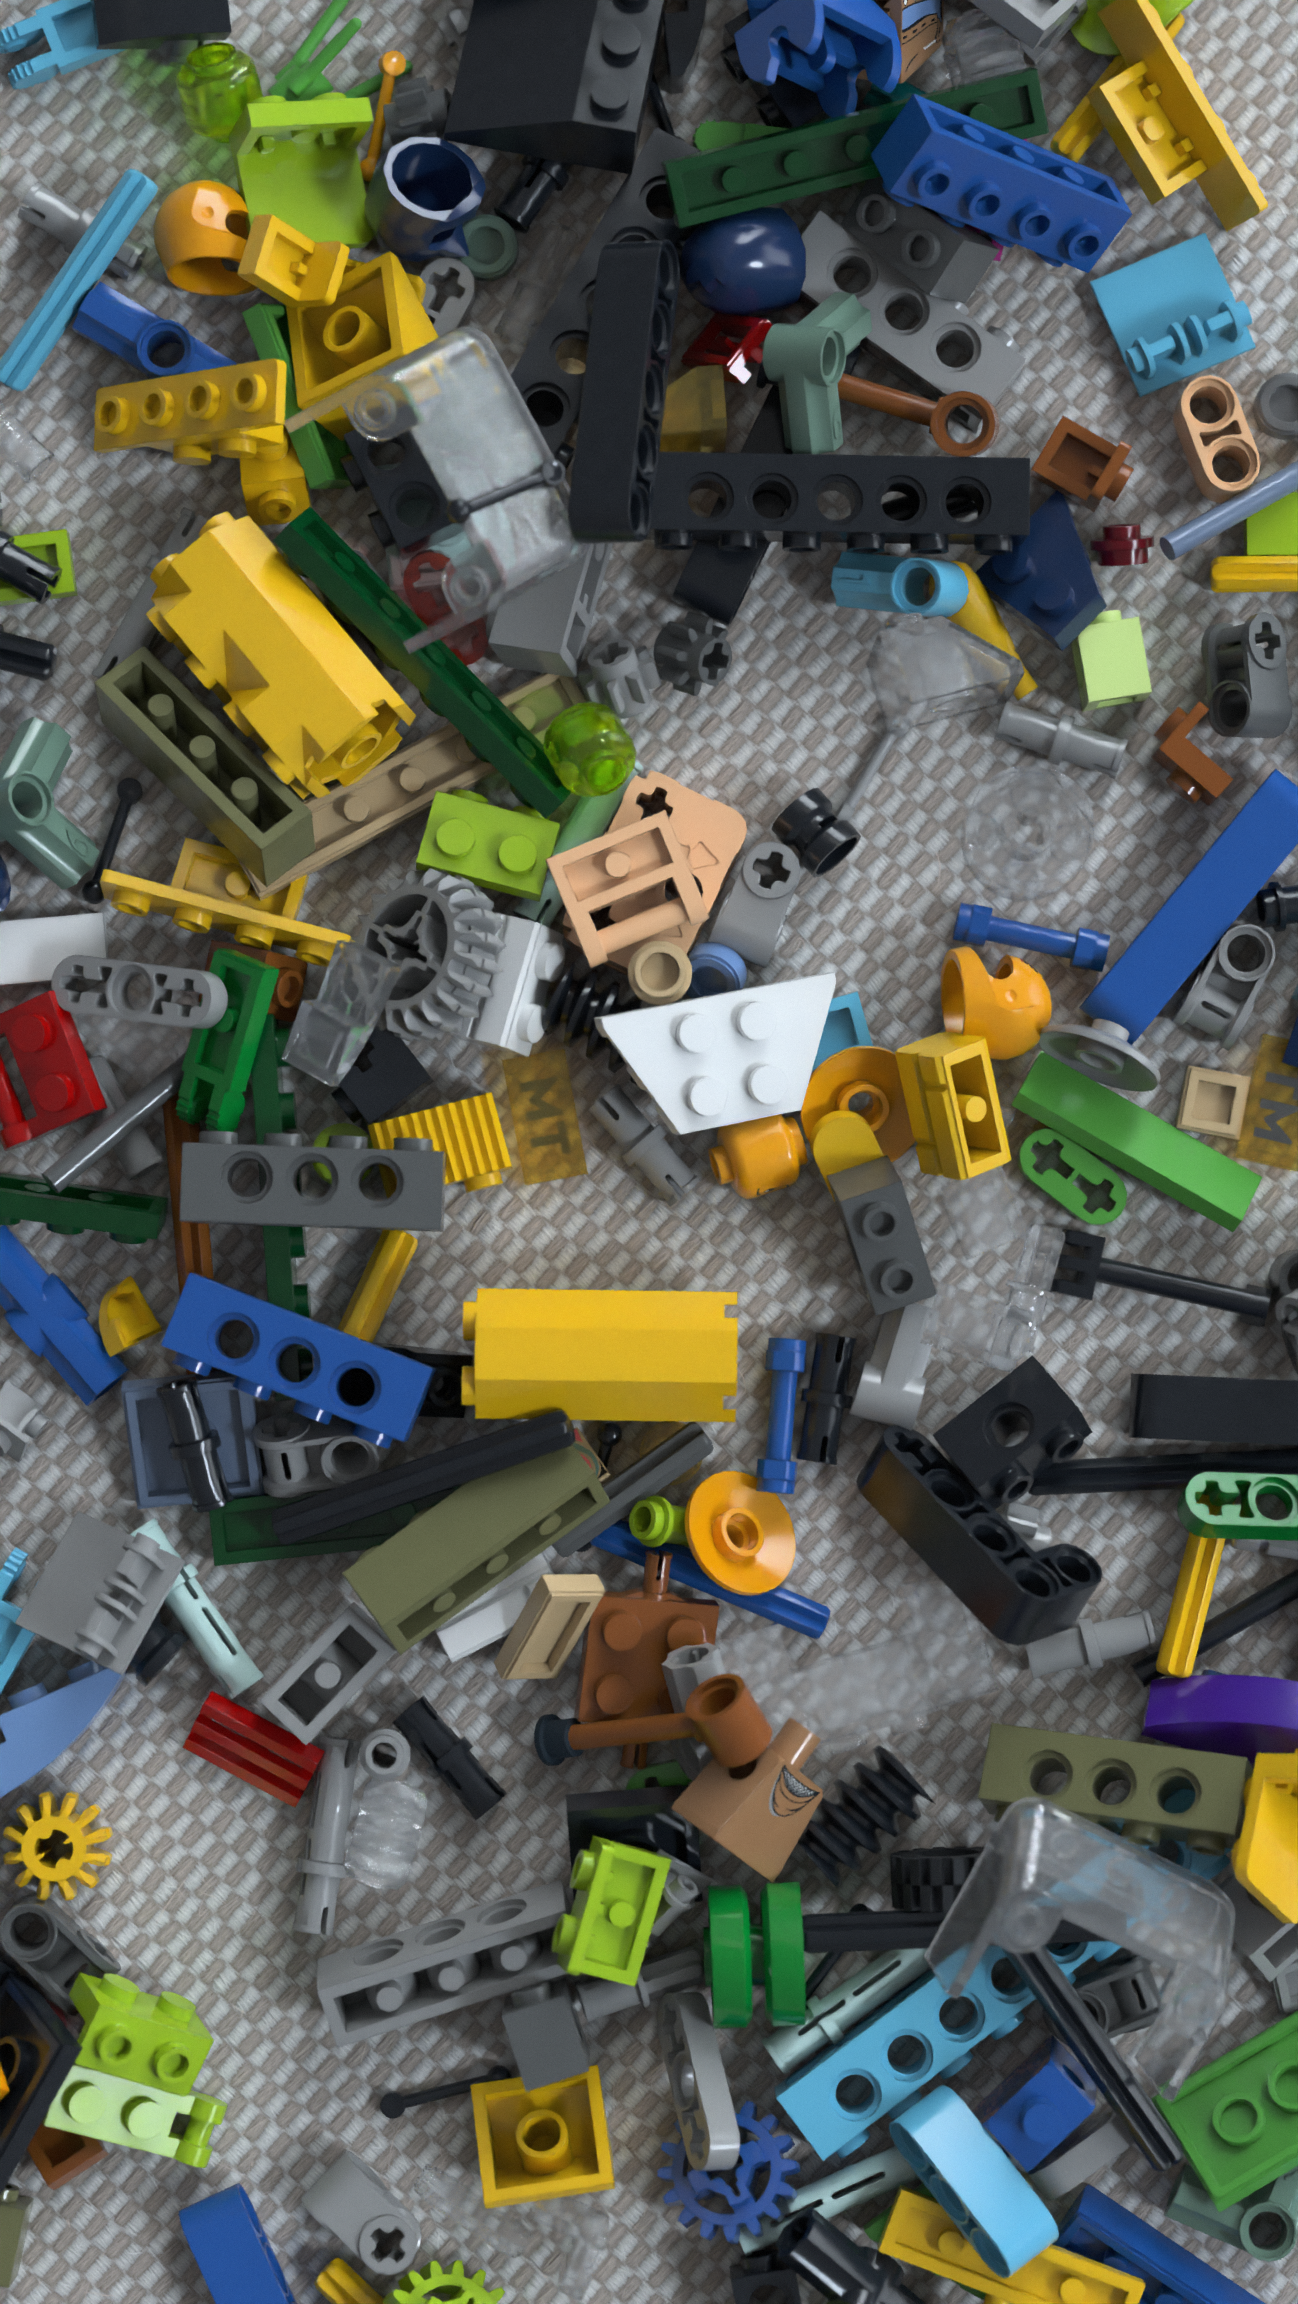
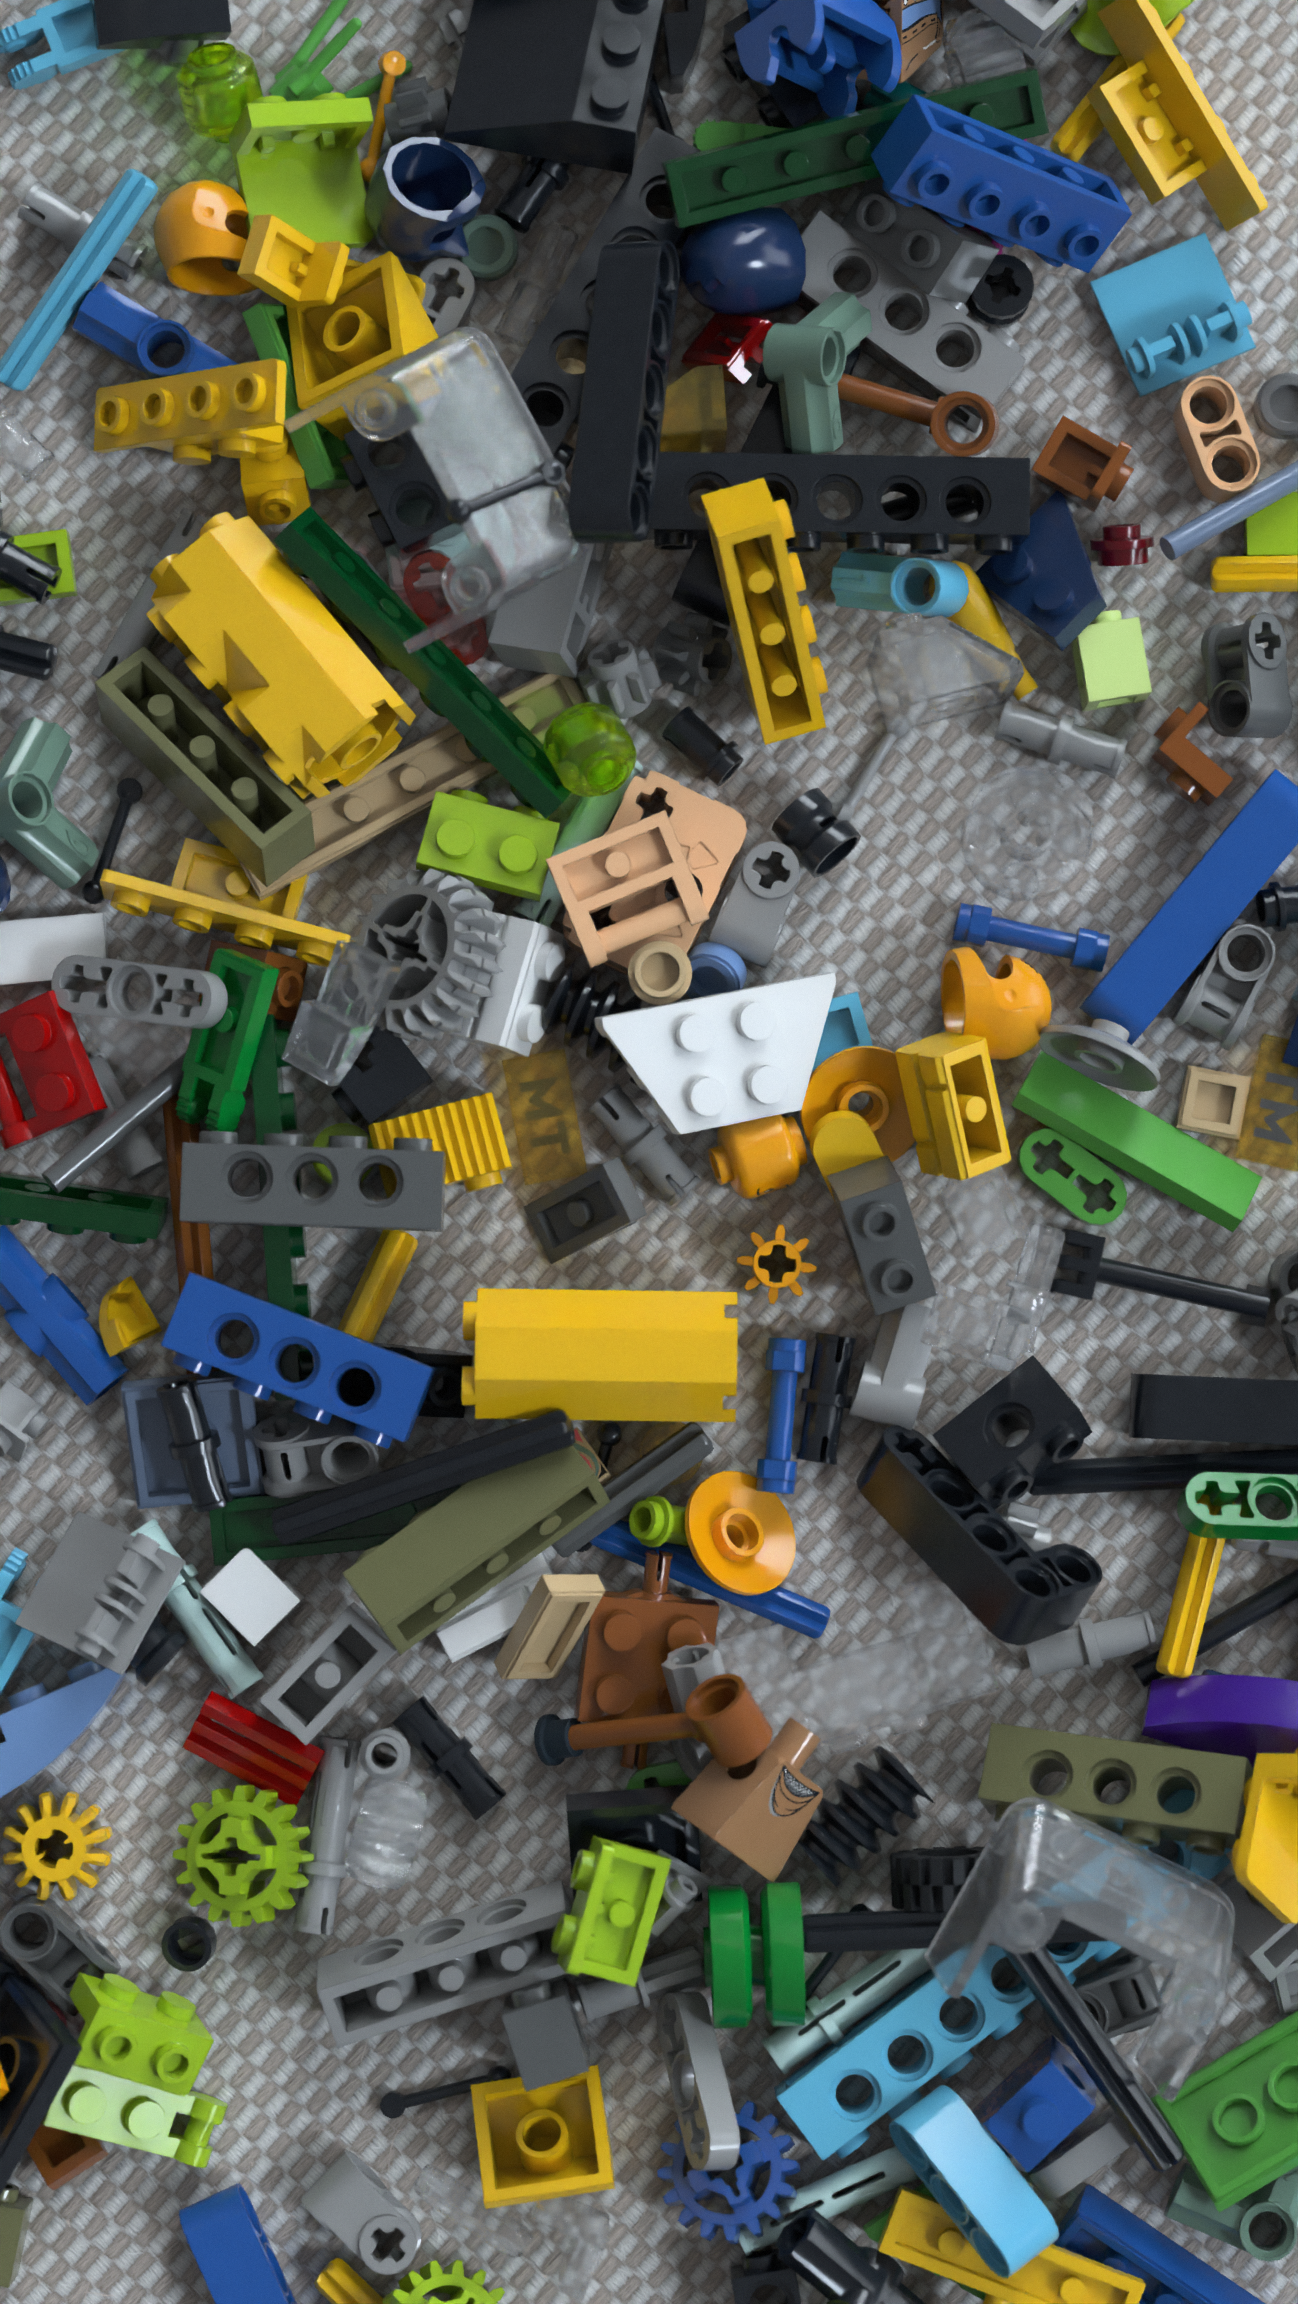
(195, 1955): none -> black hinge
(243, 1827): none -> lime gear
(251, 1596): none -> white panel
(585, 1210): none -> dark grey slope
(703, 747): none -> black pin
(764, 609): none -> yellow brick
(790, 1253): none -> light orange gear
(995, 303): none -> black wheel

